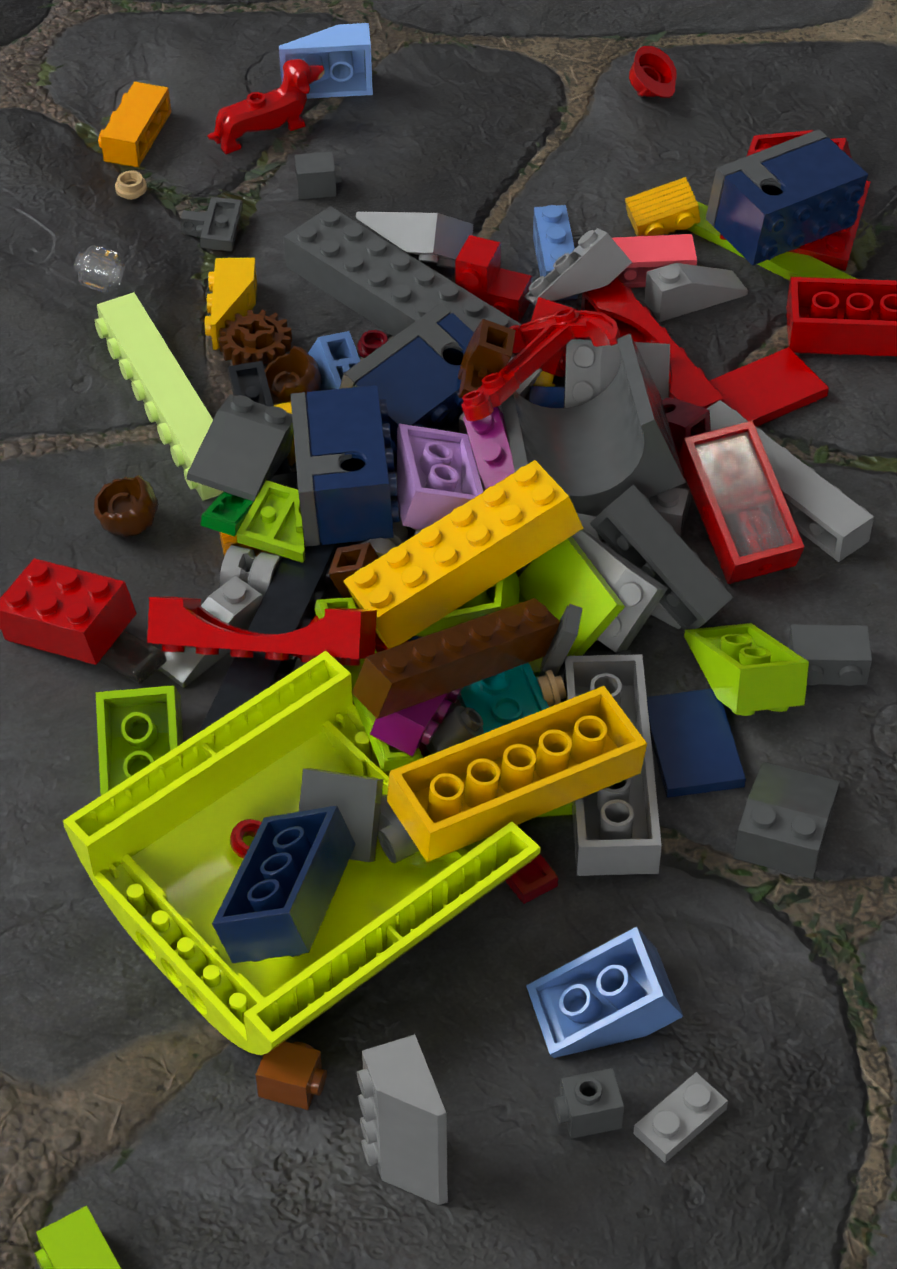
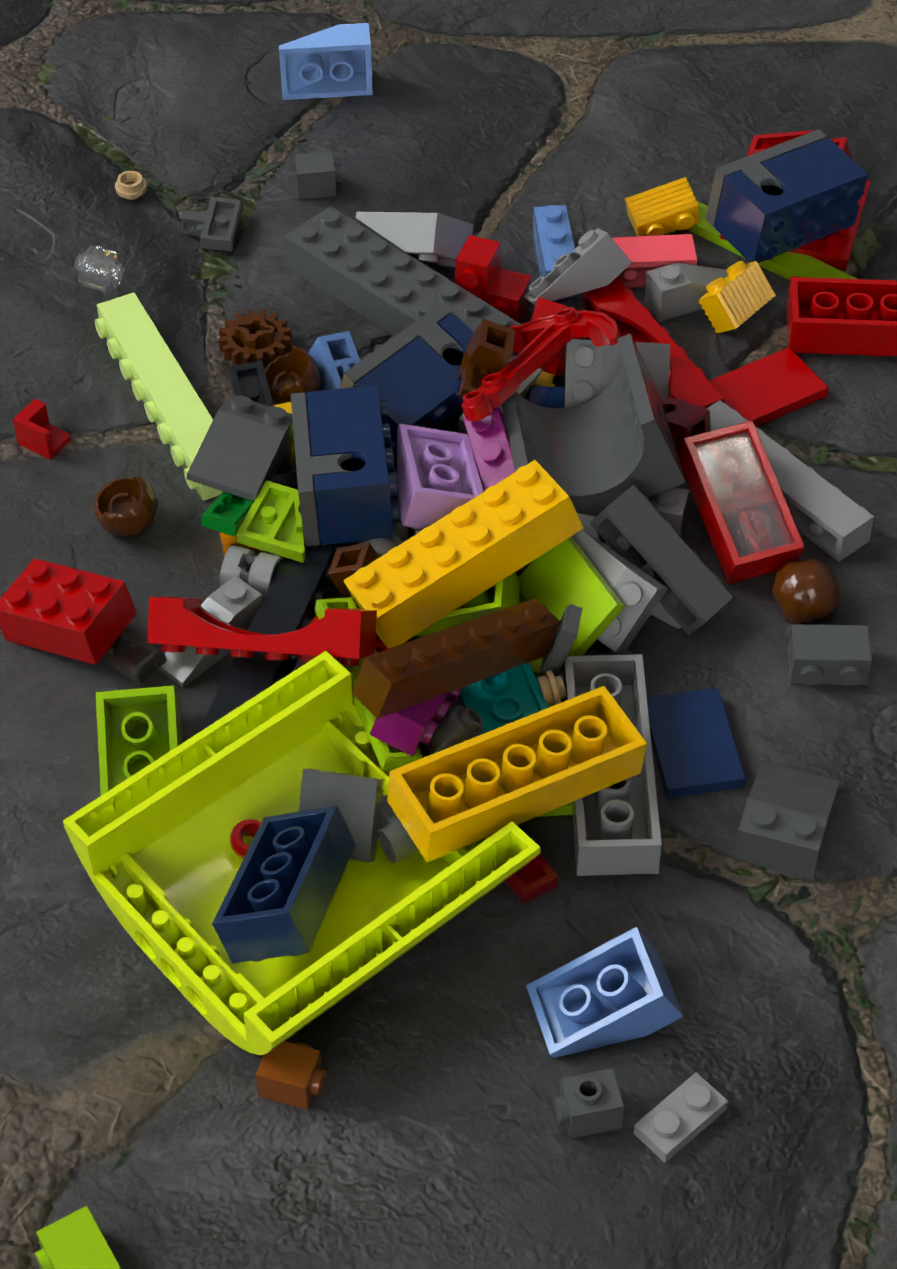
(36, 432): none -> red panel
(135, 124): light orange brick -> none
(233, 293): yellow slope -> none
(269, 109): red animal -> none
(370, 342): dark red plate -> none
(404, 1119): light grey slope -> none
(653, 73): red piece -> none
(736, 296): none -> yellow brick
(749, 668): lime slope -> none
(805, 591): none -> reddish brown hair

